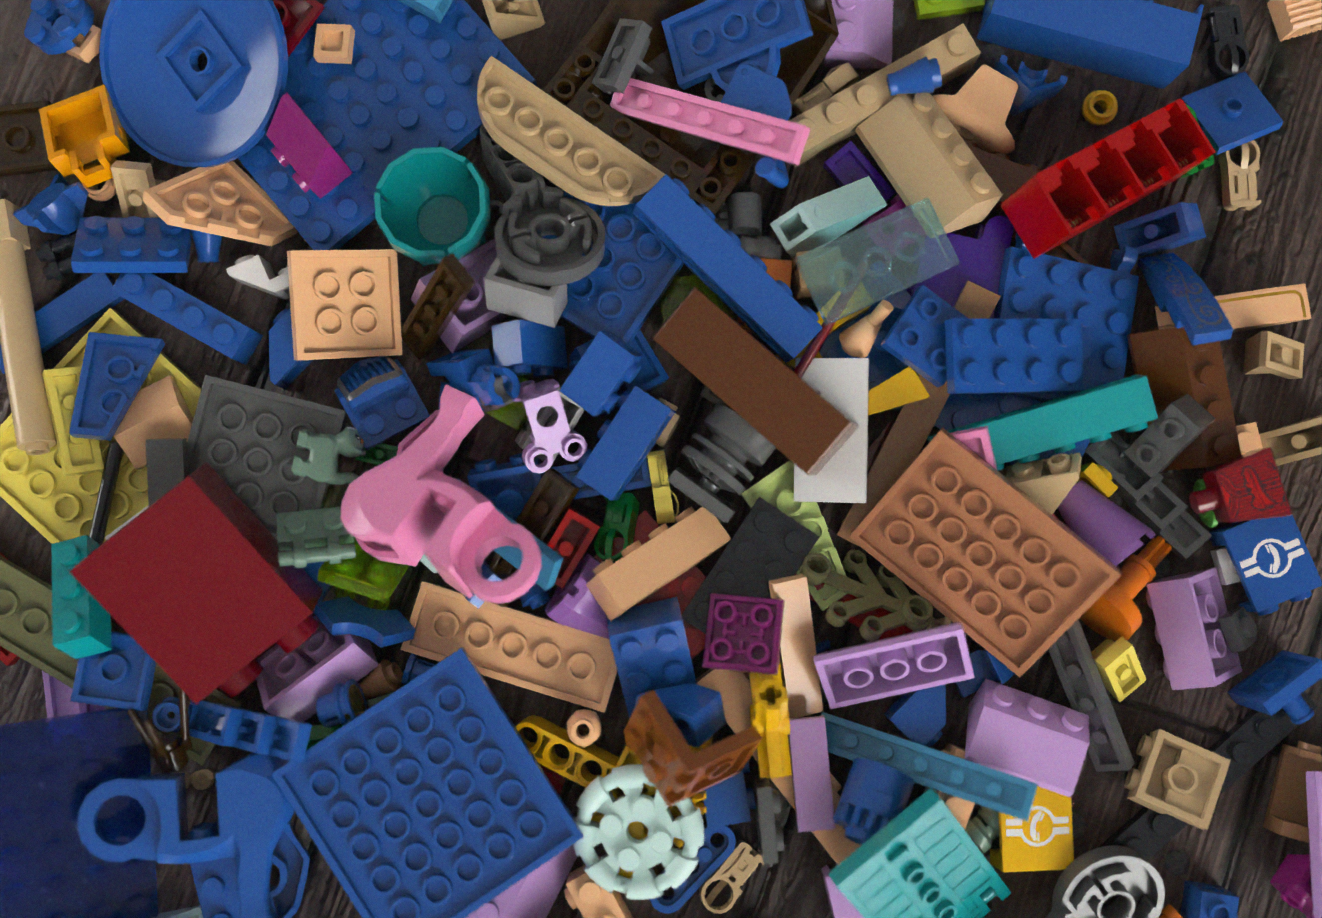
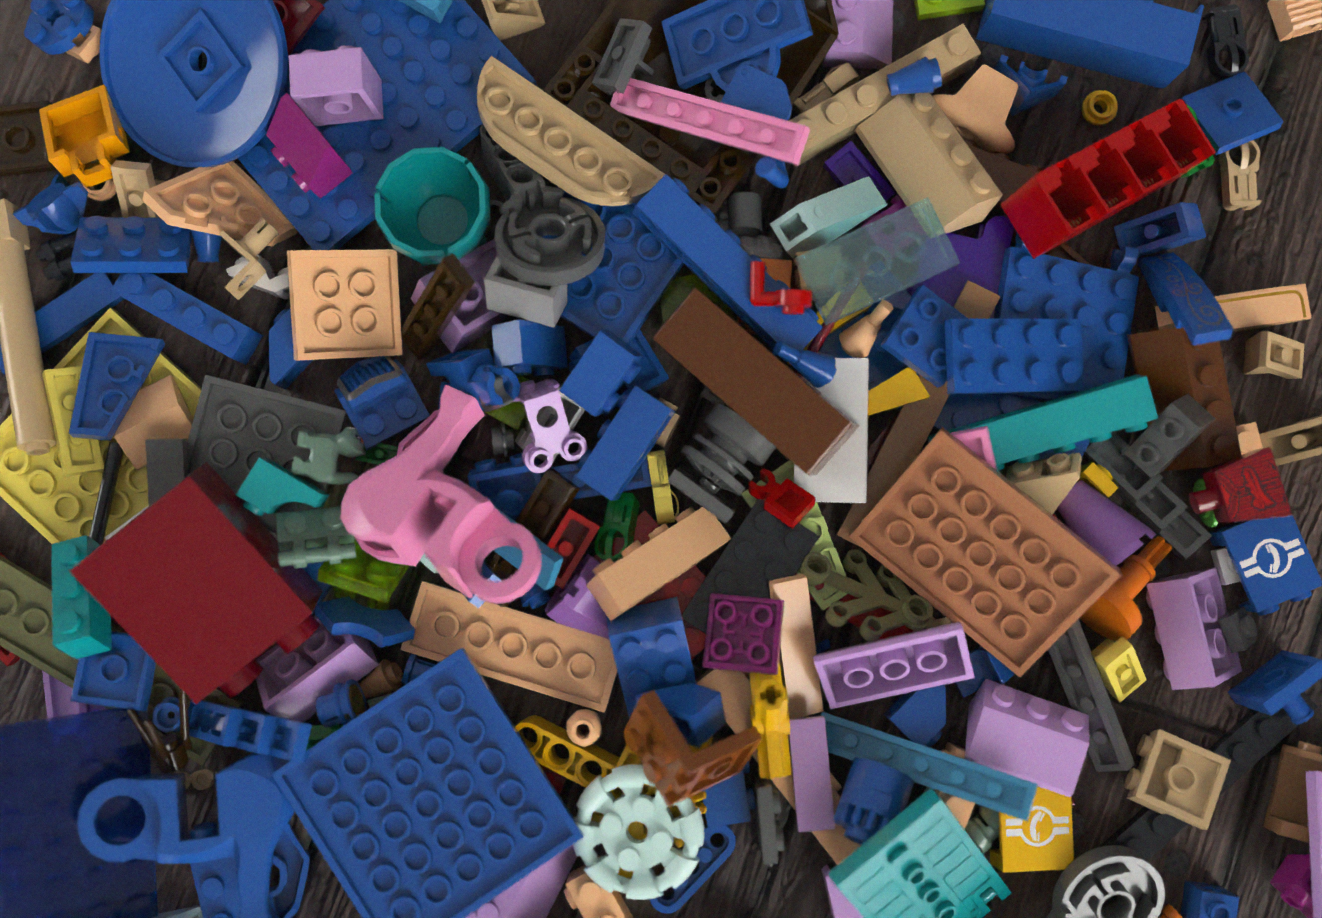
(249, 248): none -> tan bracket
(273, 486): none -> teal arch
(334, 43): light nougat plate -> none
(336, 86): none -> lavender brick
(502, 440): none -> dark grey plate
(733, 871): tan piece -> none
(783, 500): none -> red plate
(790, 300): none -> red plate
(813, 366): none -> blue cone

